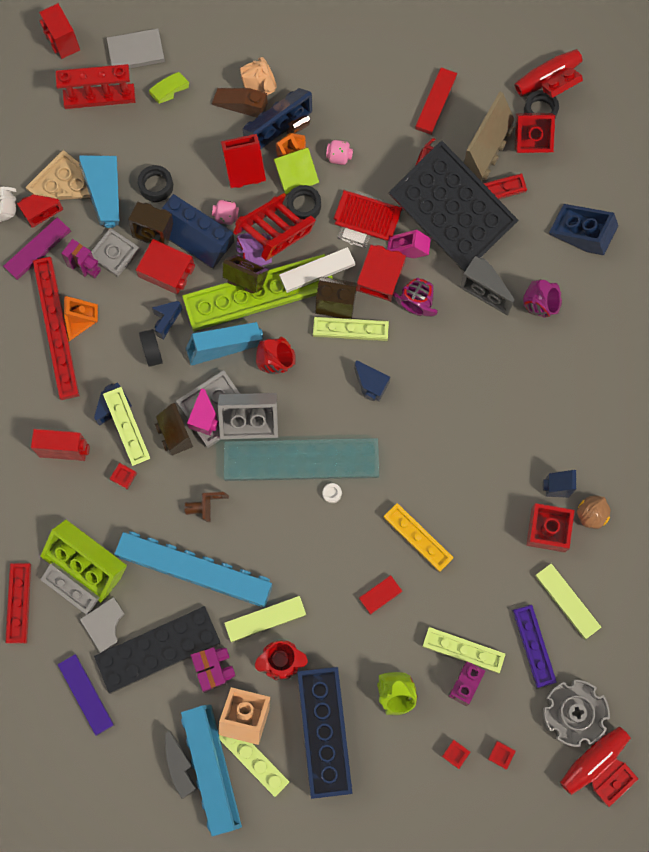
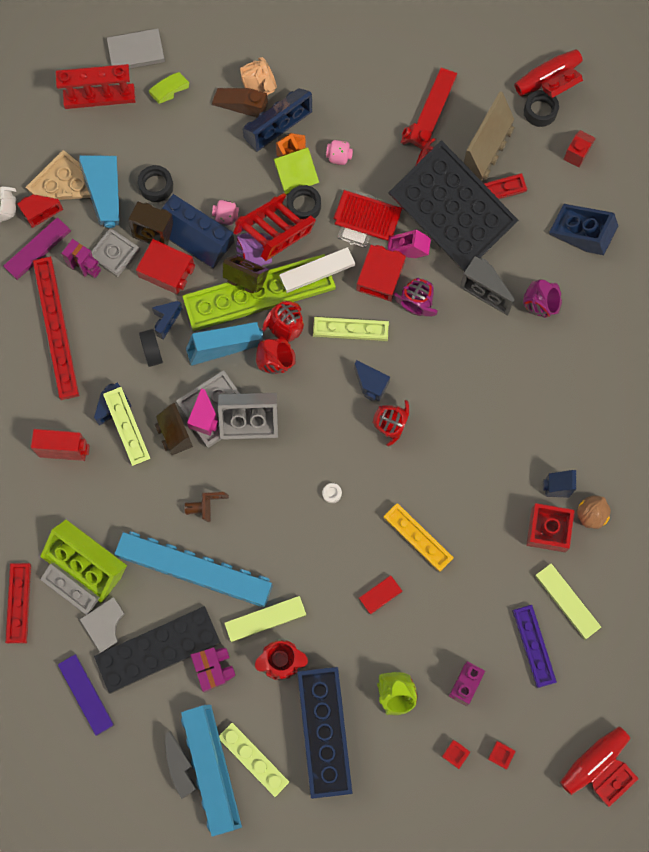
(58, 31): red brick -> none
(79, 316): orange slope -> none
(123, 476): red plate -> none
(243, 161): red brick -> none
(244, 716): light nougat brick -> none
(286, 322): none -> red piece
(298, 124): reddish brown slope -> none
(301, 459): clear light blue plate -> none
(335, 298): dark brown slope -> none
(391, 420): none -> red piece
(416, 135): none -> red bracket
(464, 650): yellowish green plate -> none
(534, 132): red brick -> none
(574, 729): light grey piece -> none
(579, 148): none -> red slope

